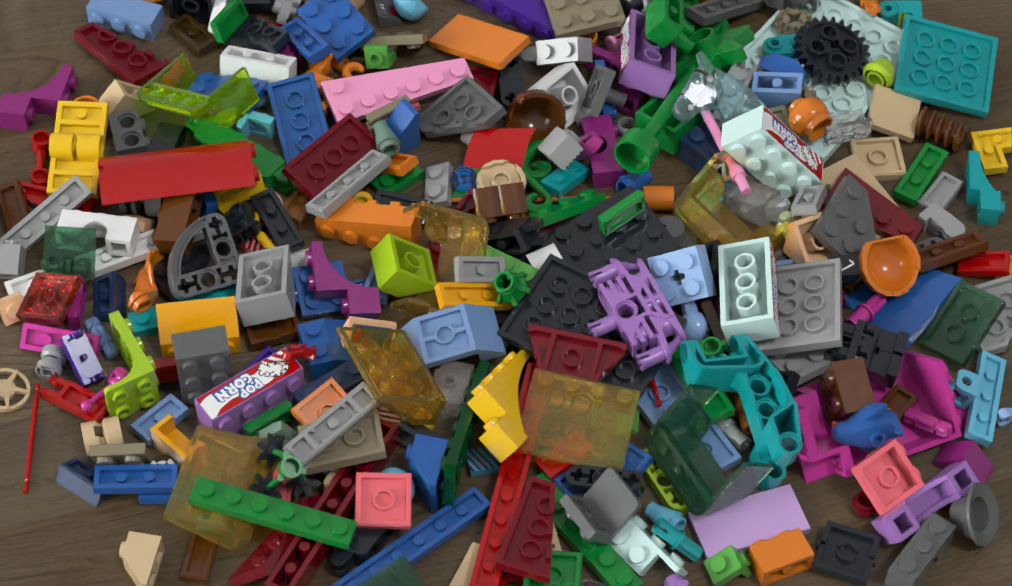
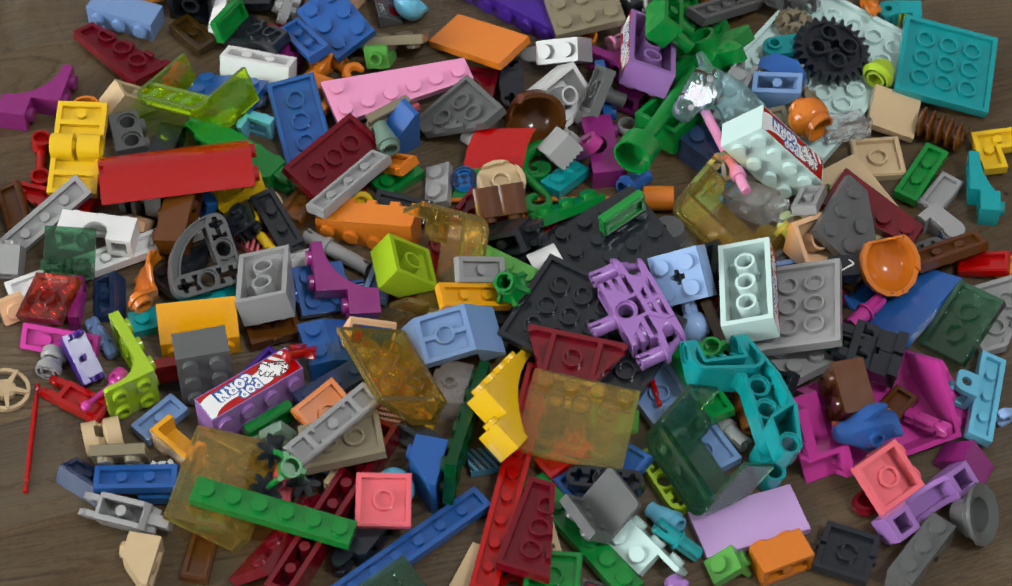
(125, 513): none -> light grey hinge
(339, 252): none -> light grey pin

